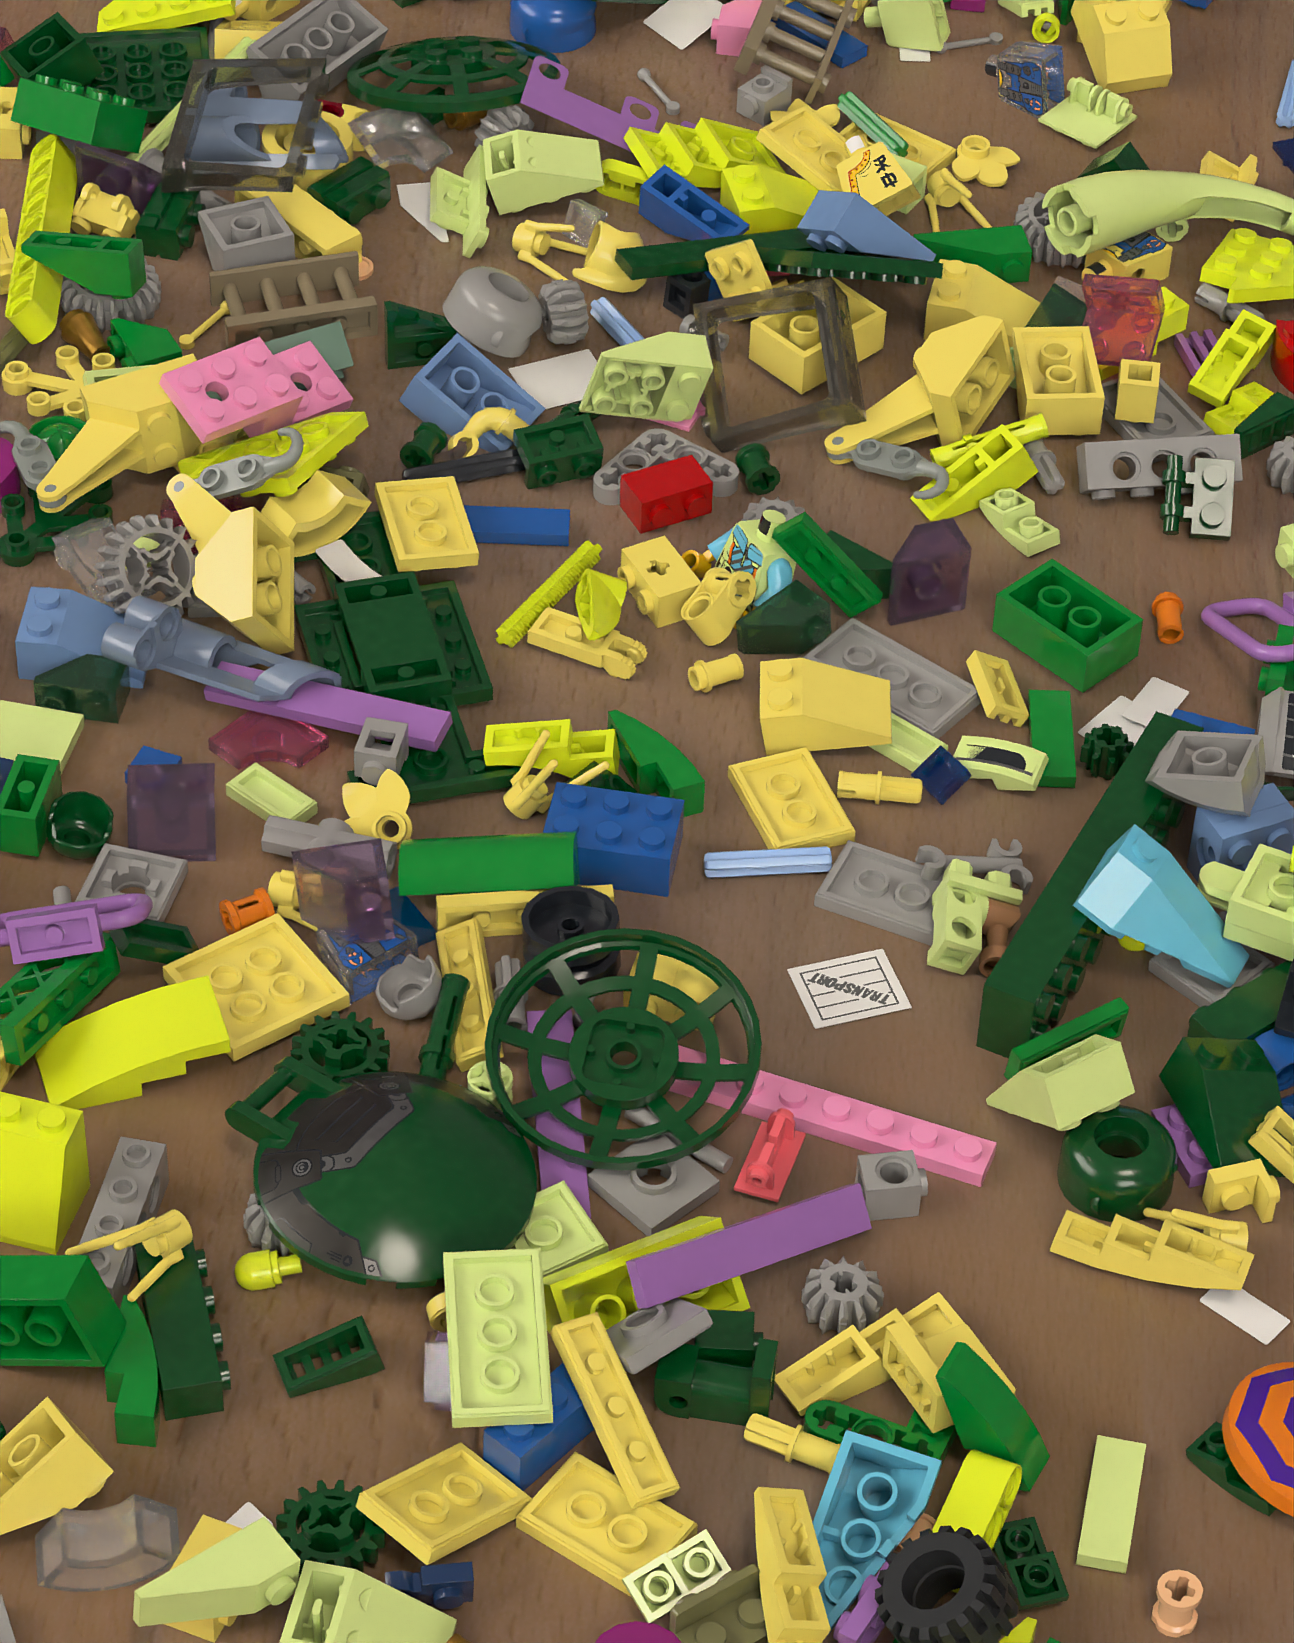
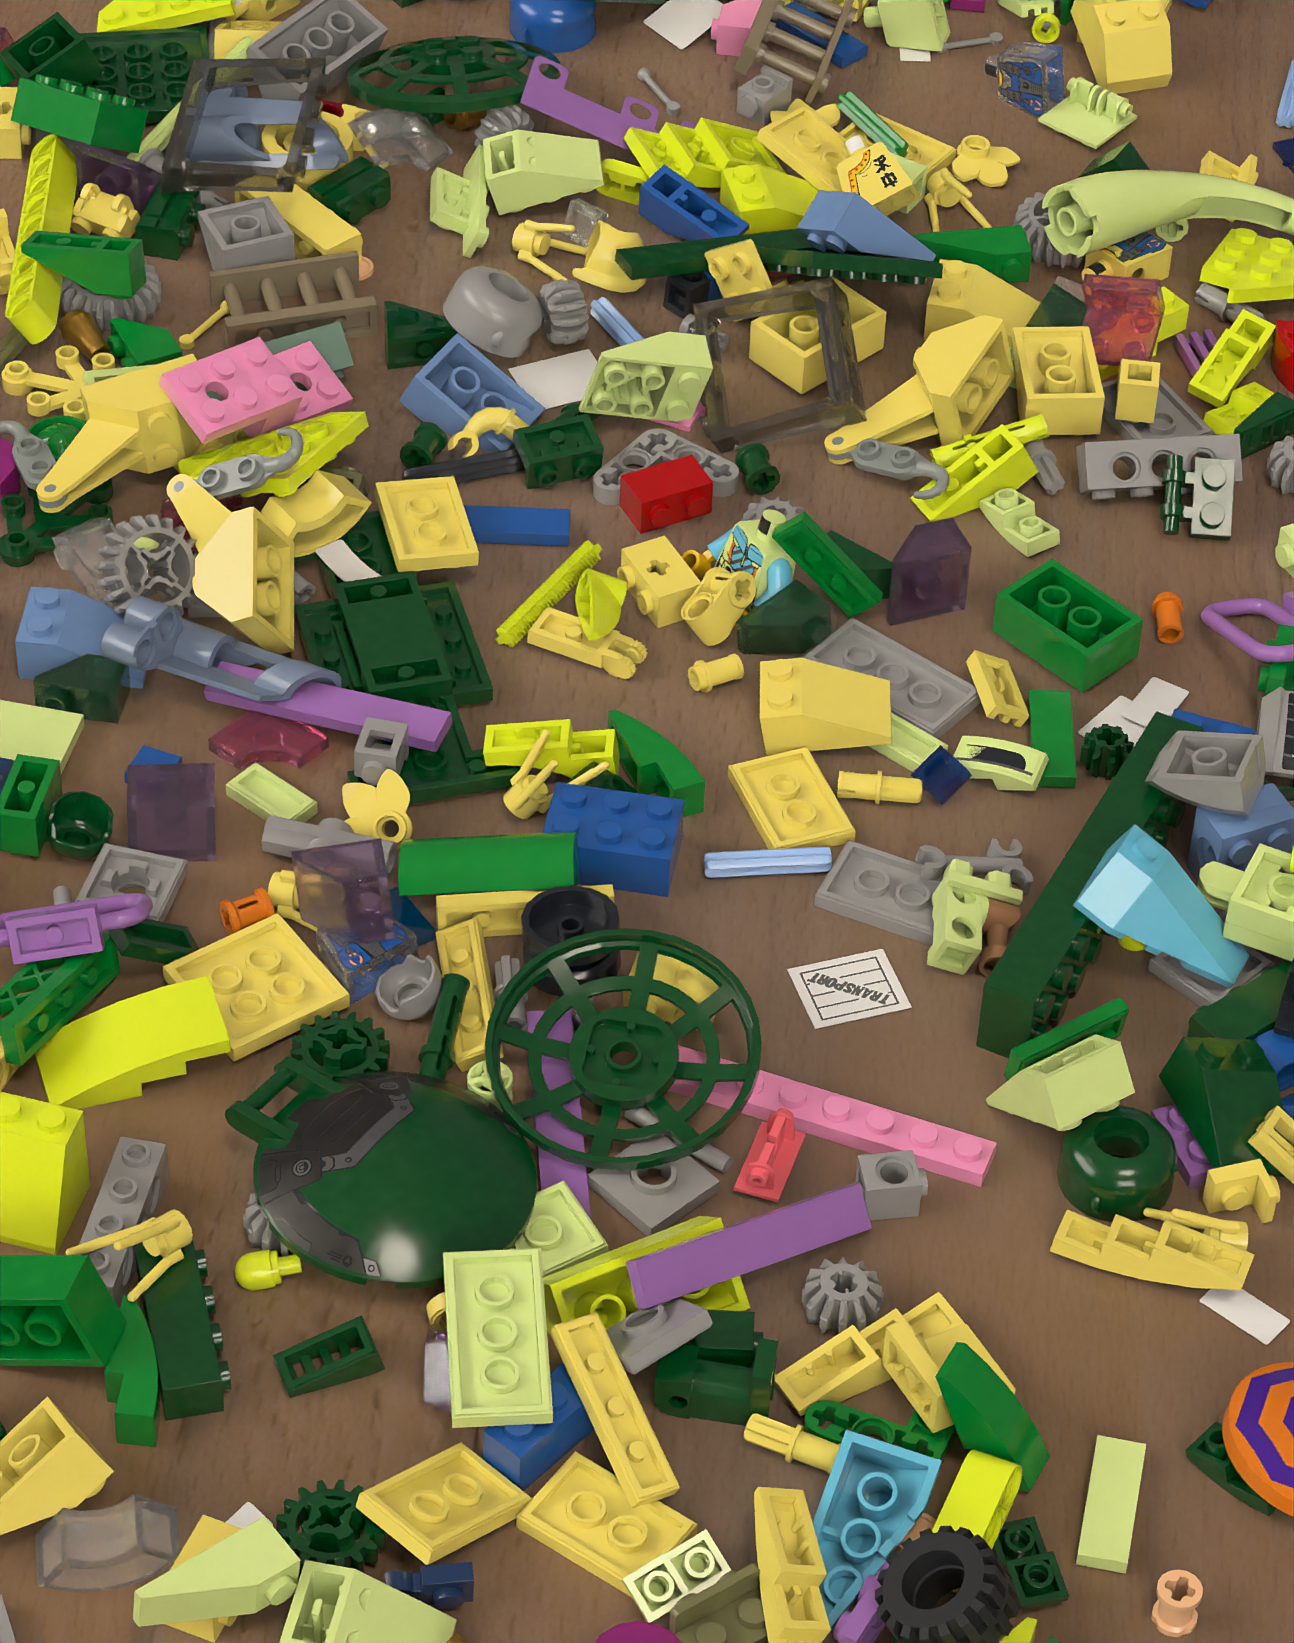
(416, 201): white sticker -> none

